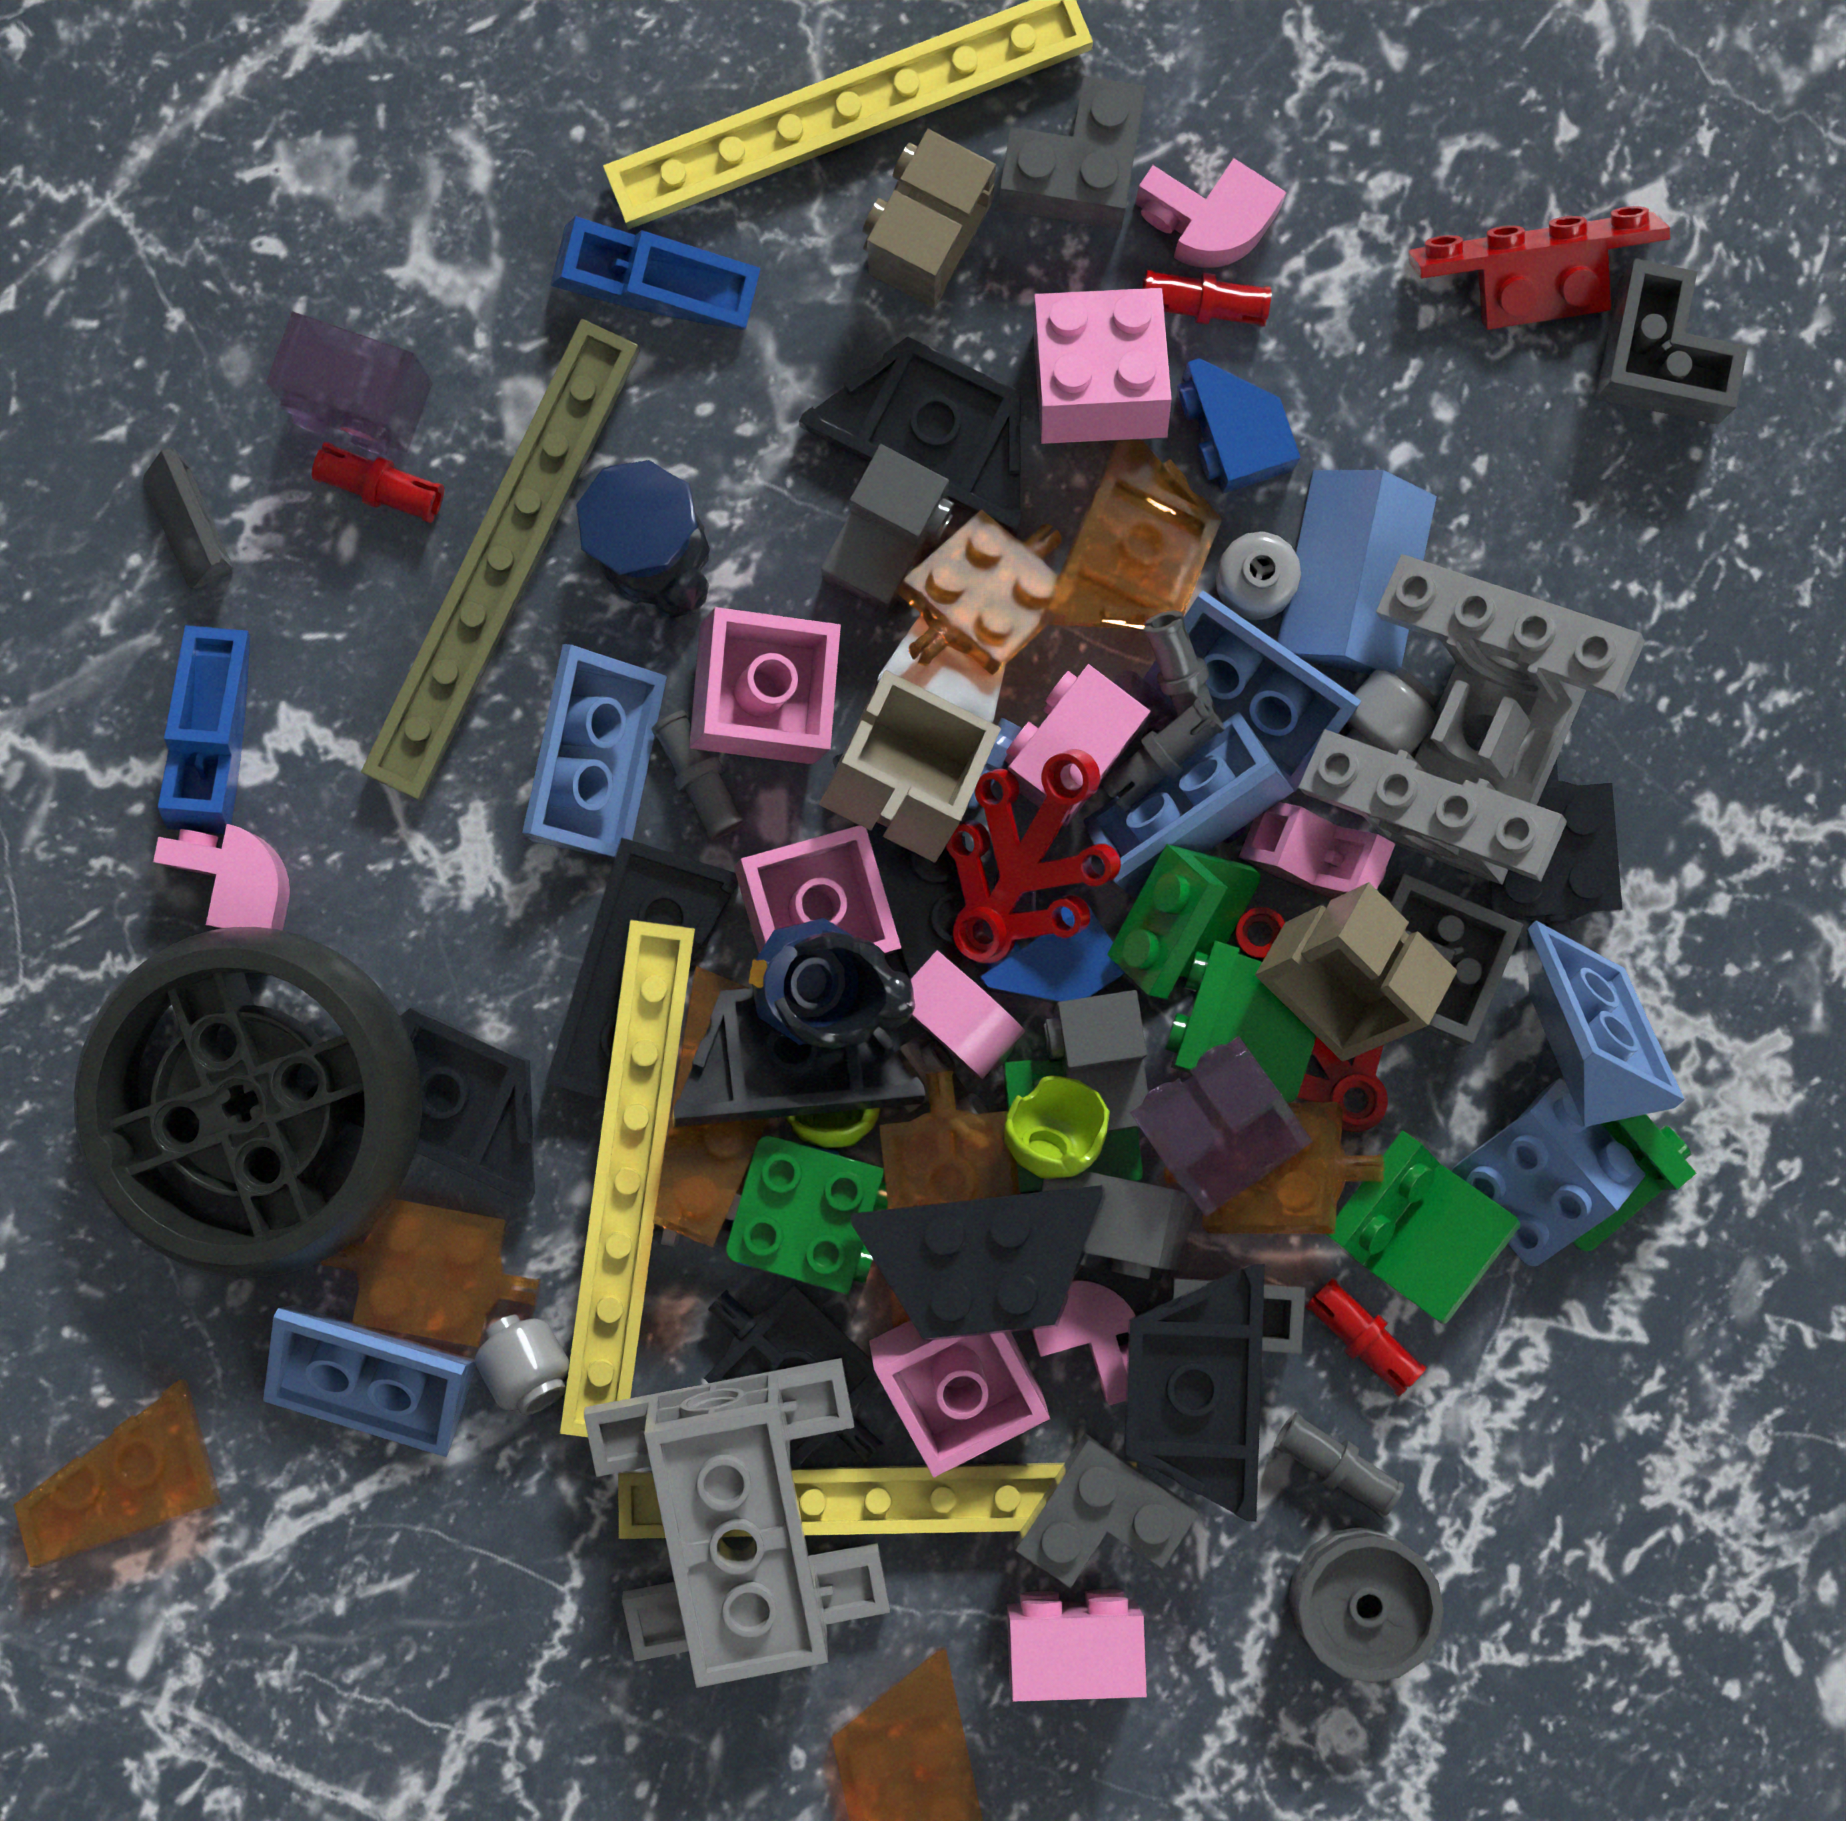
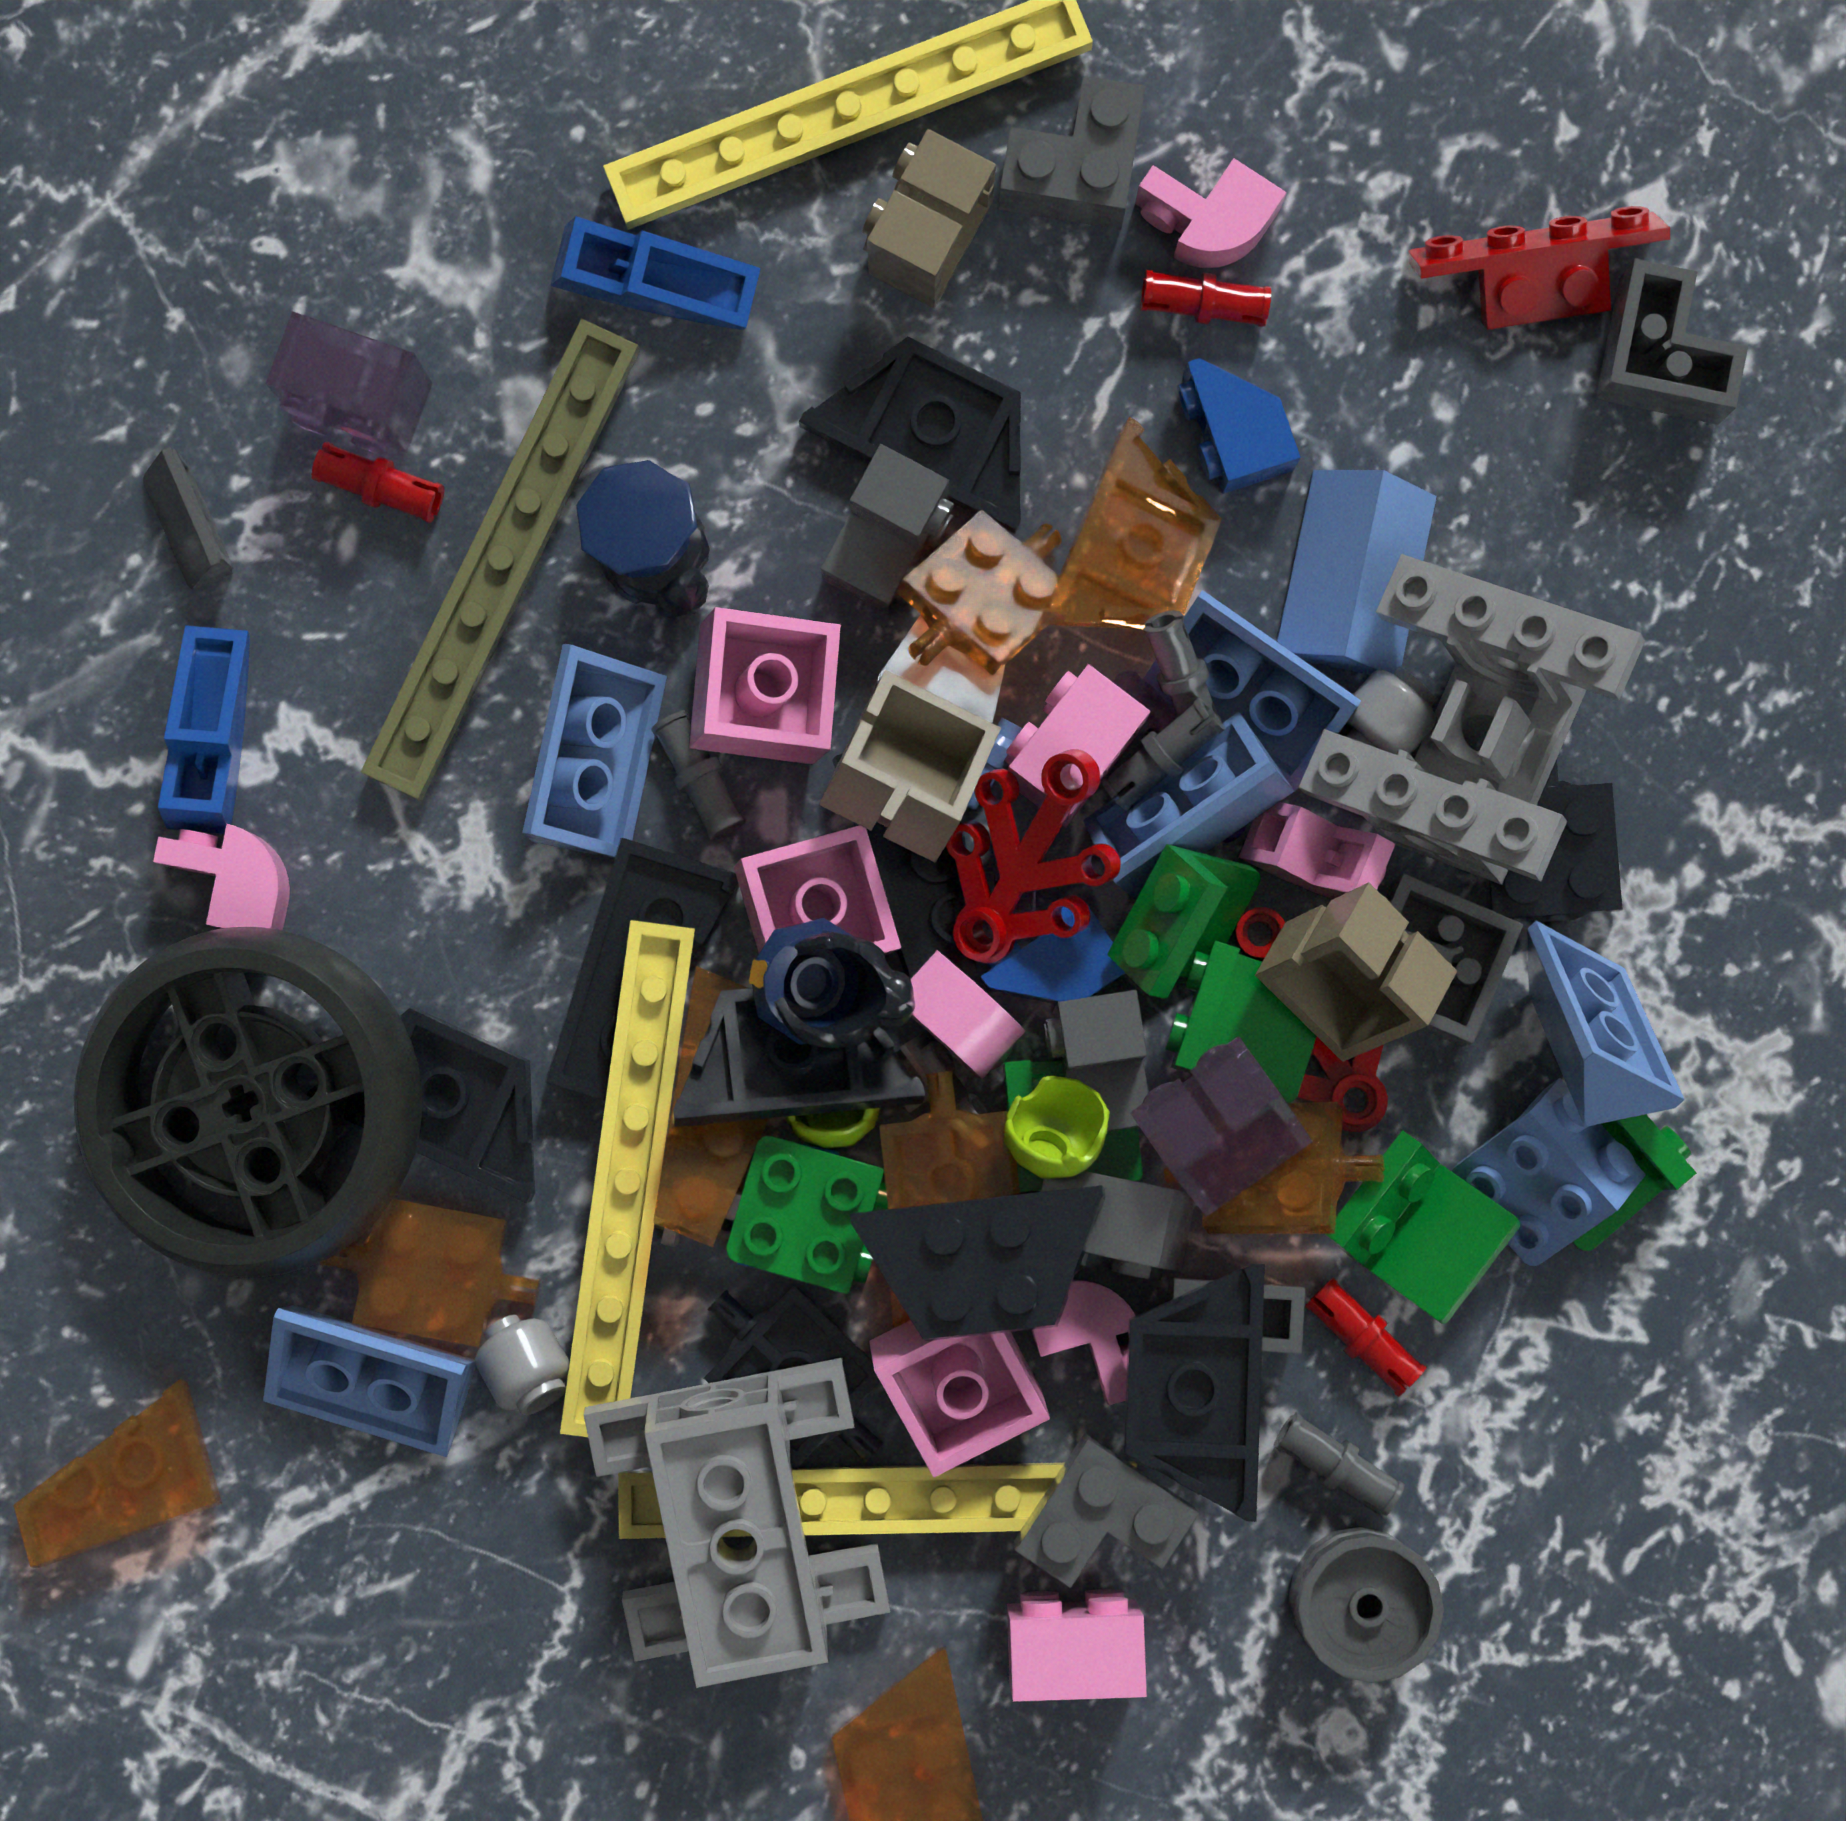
(1101, 365): bright pink brick -> none
(1250, 595): light grey head -> none

